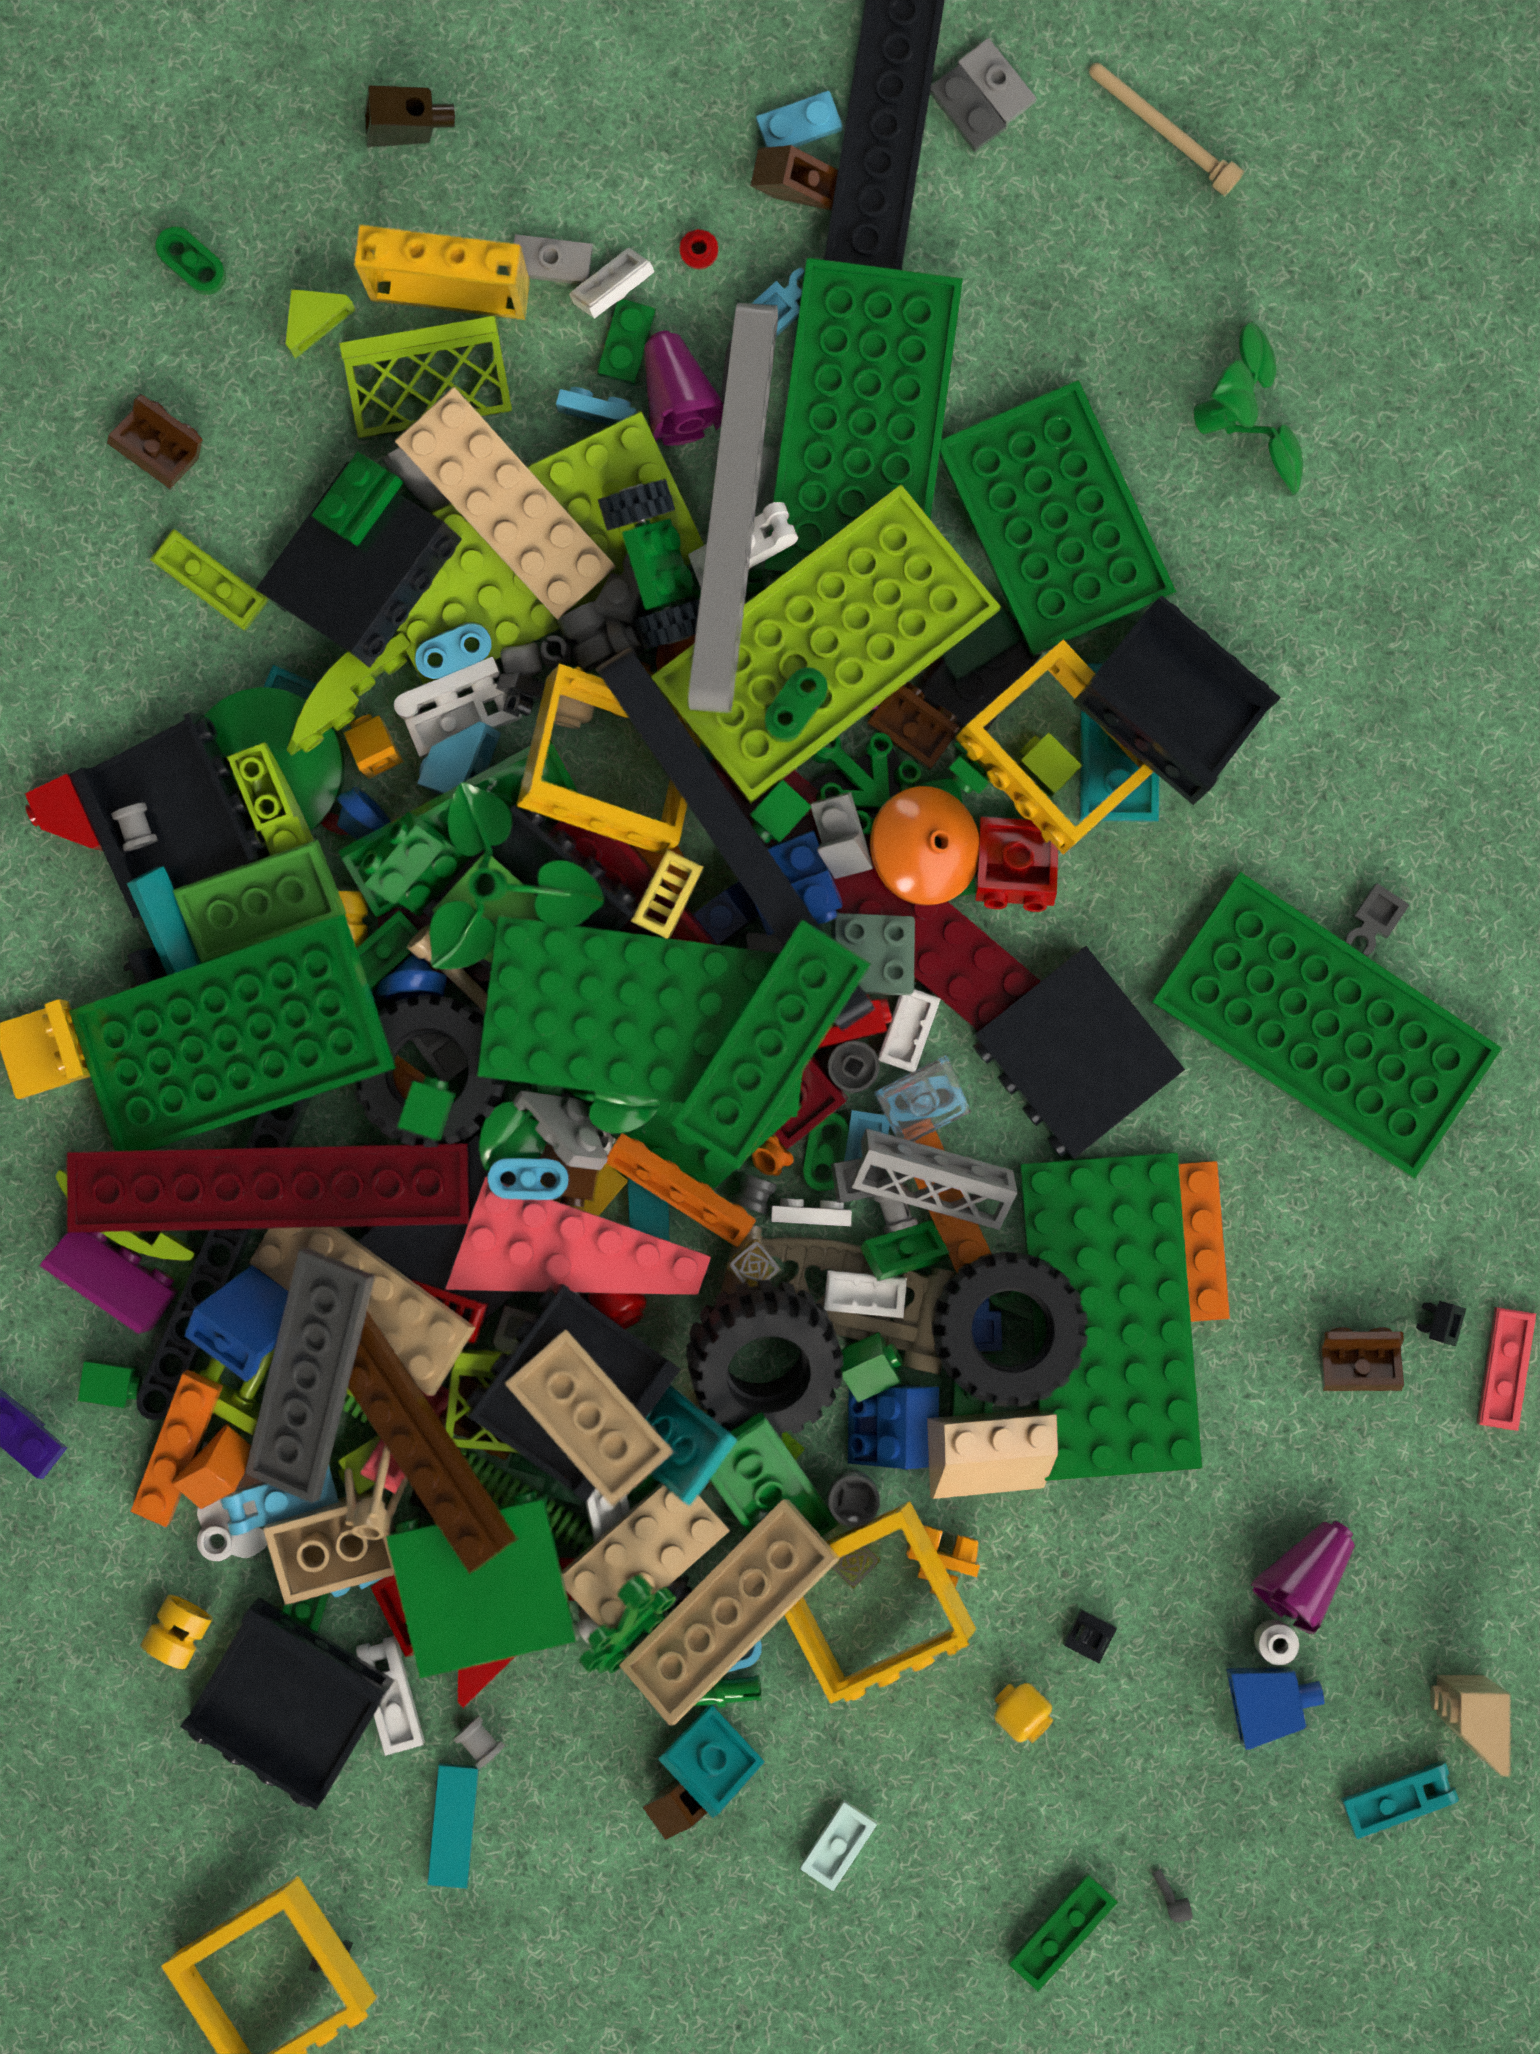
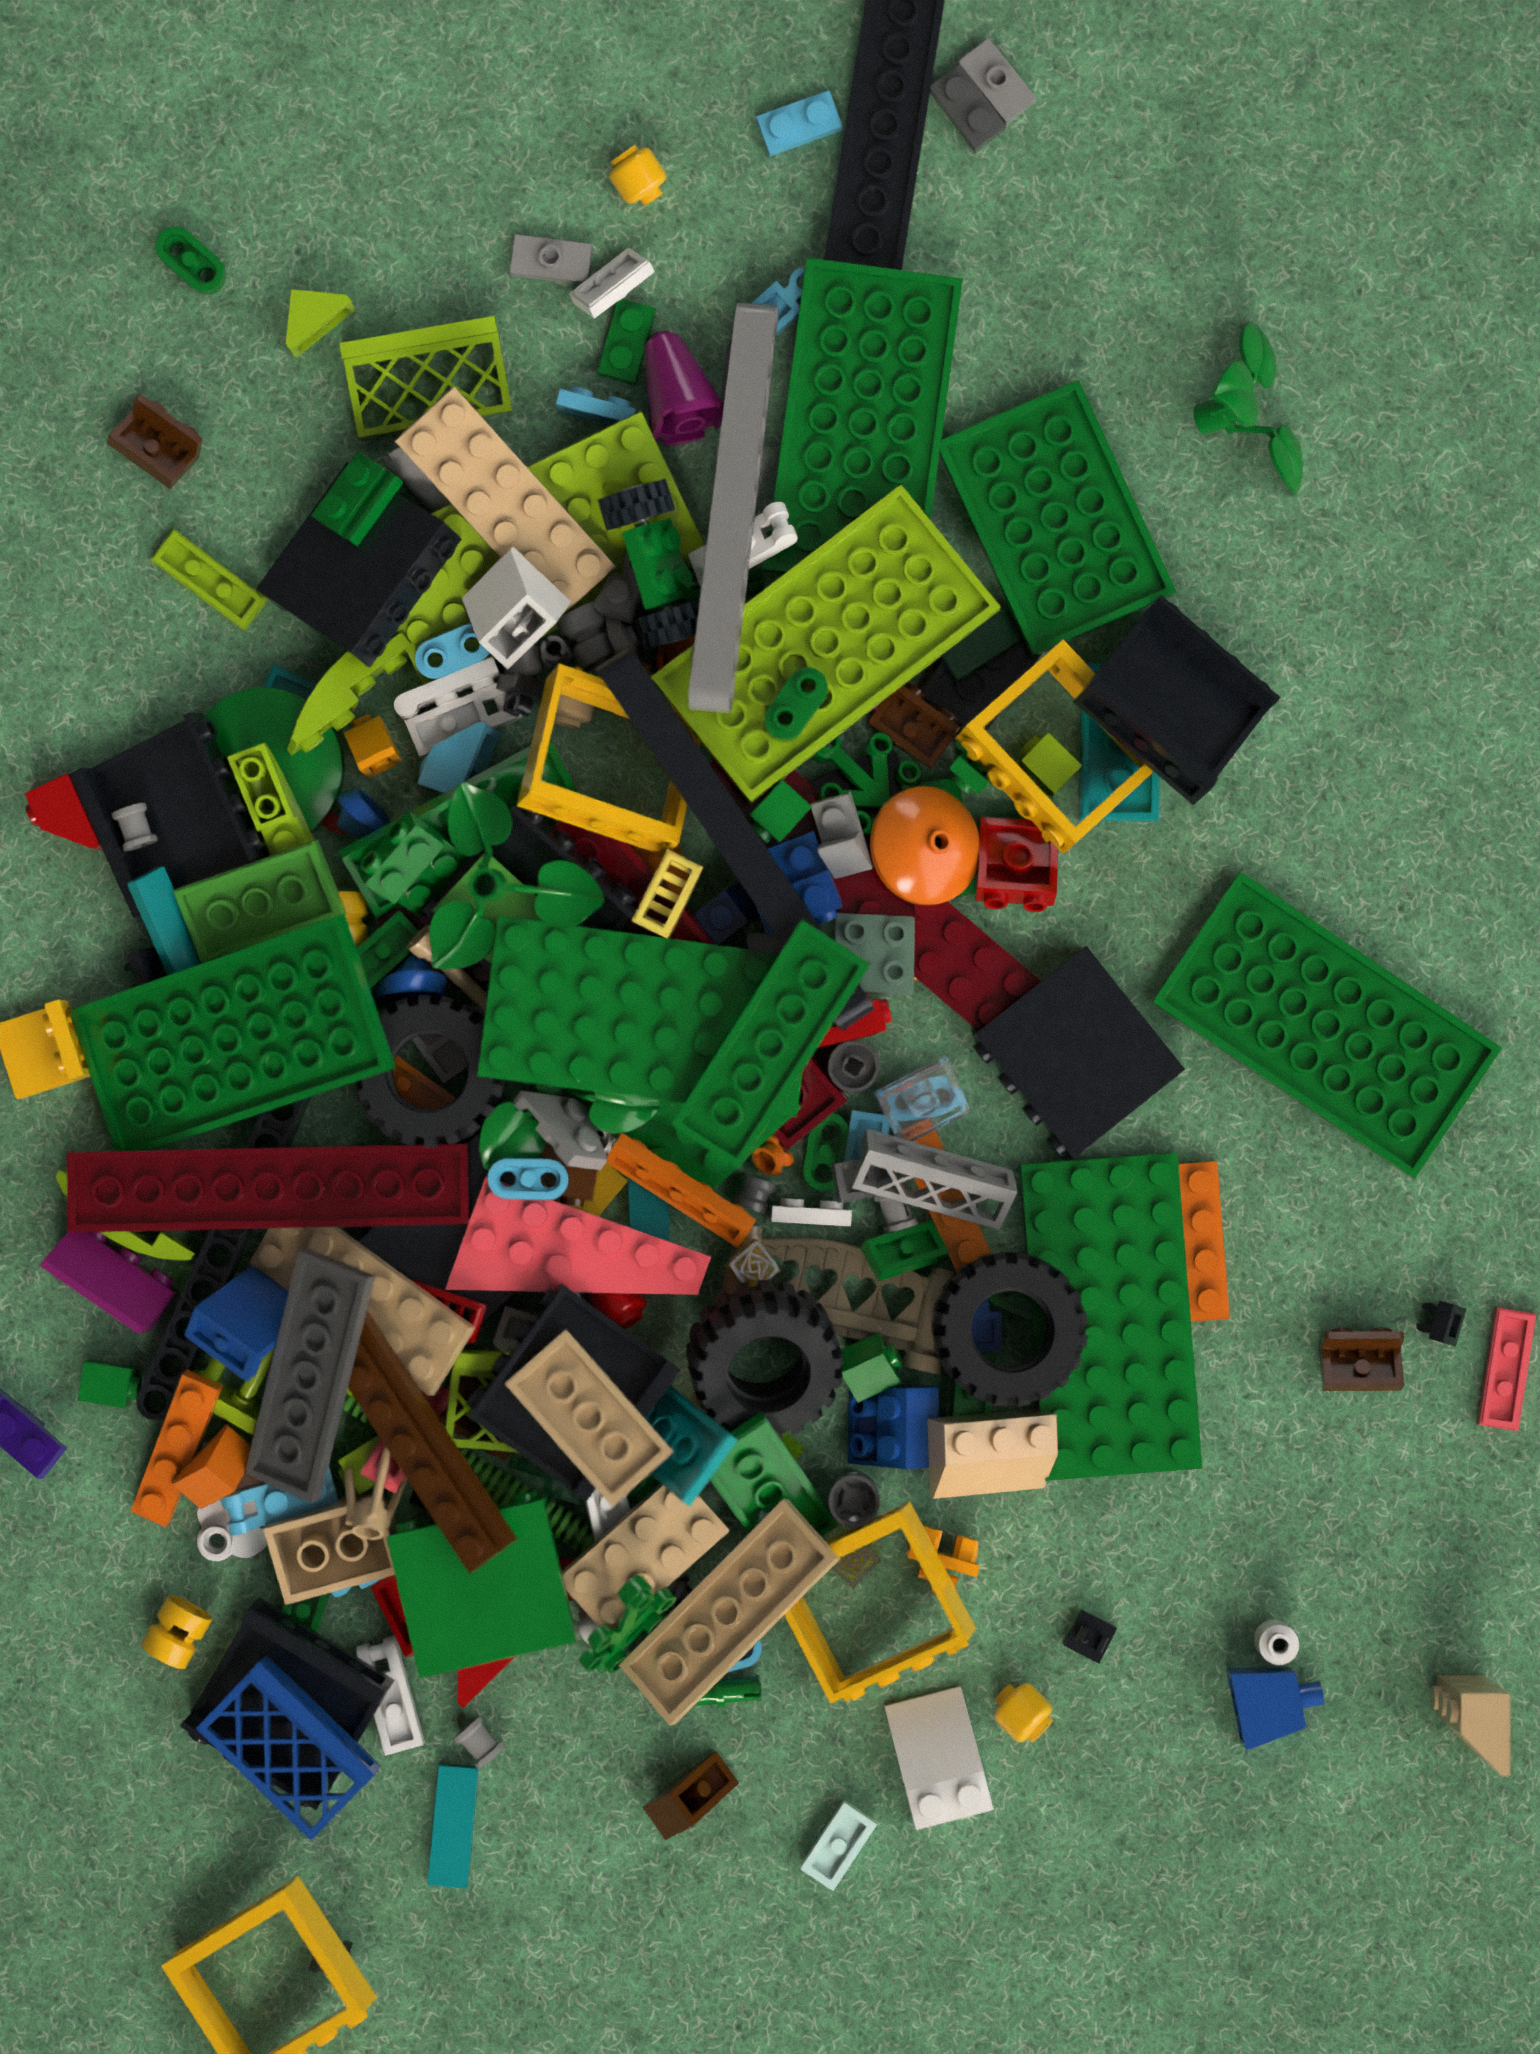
(310, 1720): none -> blue fence
(403, 115): dark brown torso -> none
(427, 1108): green brick -> none
(442, 271): yellow window -> none
(513, 607): none -> white slope
(637, 175): none -> yellow head
(703, 260): red plate -> none
(711, 1760): teal tile -> none
(794, 177): reddish brown slope -> none
(865, 1294): white plate -> none
(909, 1030): white plate -> none
(938, 1757): none -> white slope
(1062, 1932): green plate -> none
(1179, 1909): dark grey hand -> none
(1222, 174): tan piece -> none
(1307, 1576): magenta cone -> none
(1379, 915): dark grey plate -> none
(1399, 1800): teal plate -> none

